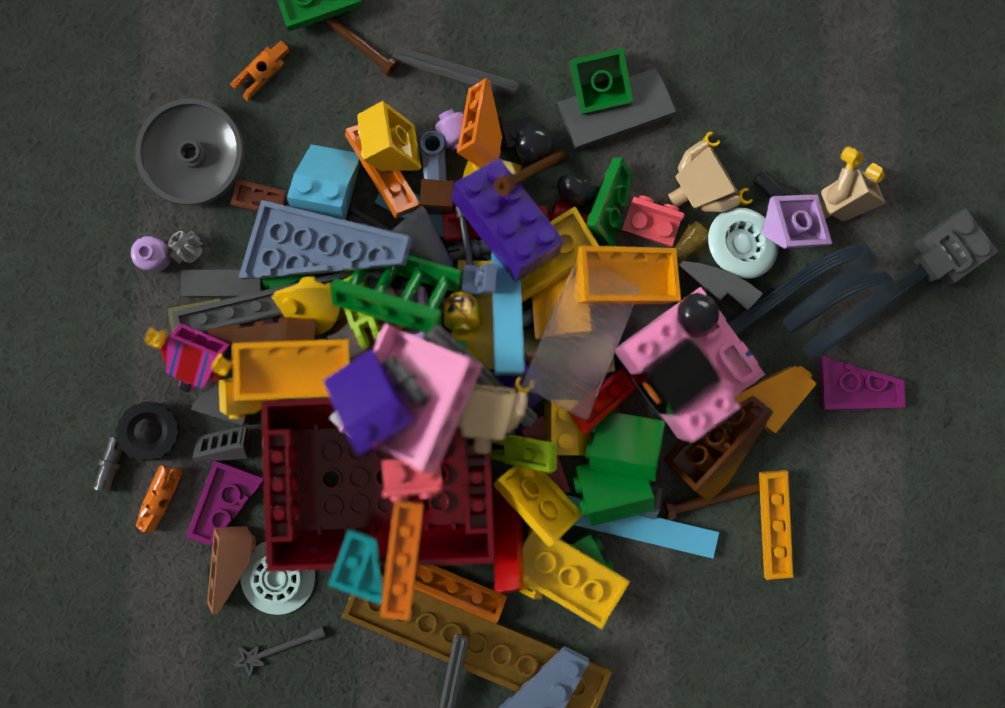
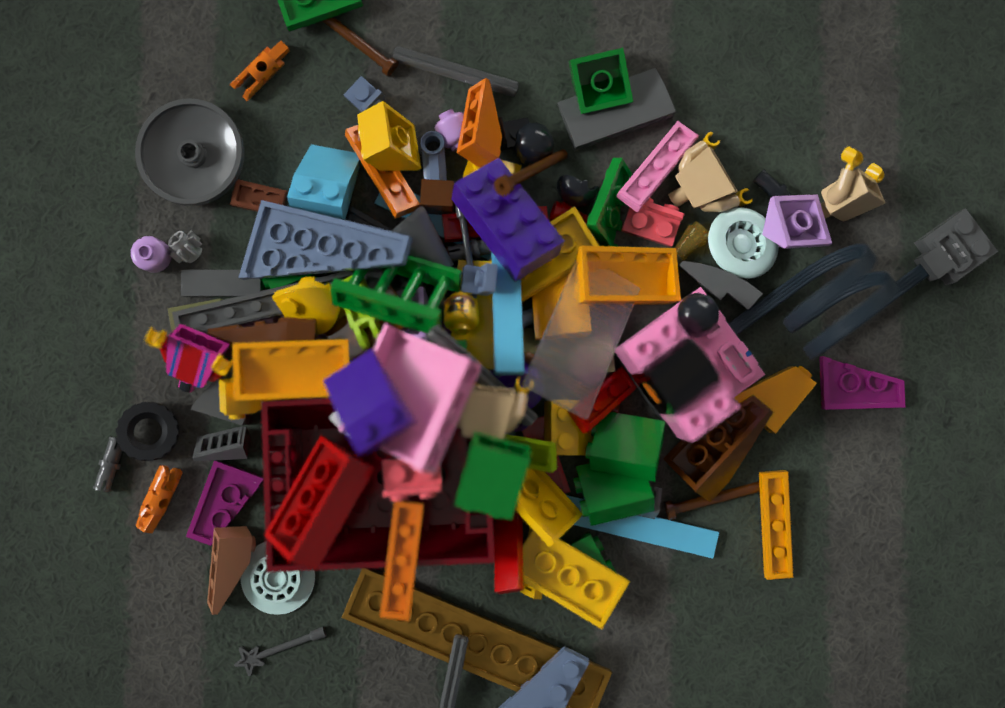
(318, 503): none -> red slope
(359, 567): teal wing -> none
(363, 95): none -> sand blue bracket
(406, 381): dark grey pin -> none
(459, 592): orange plate -> none
(492, 476): none -> green brick
(657, 166): none -> bright pink tile

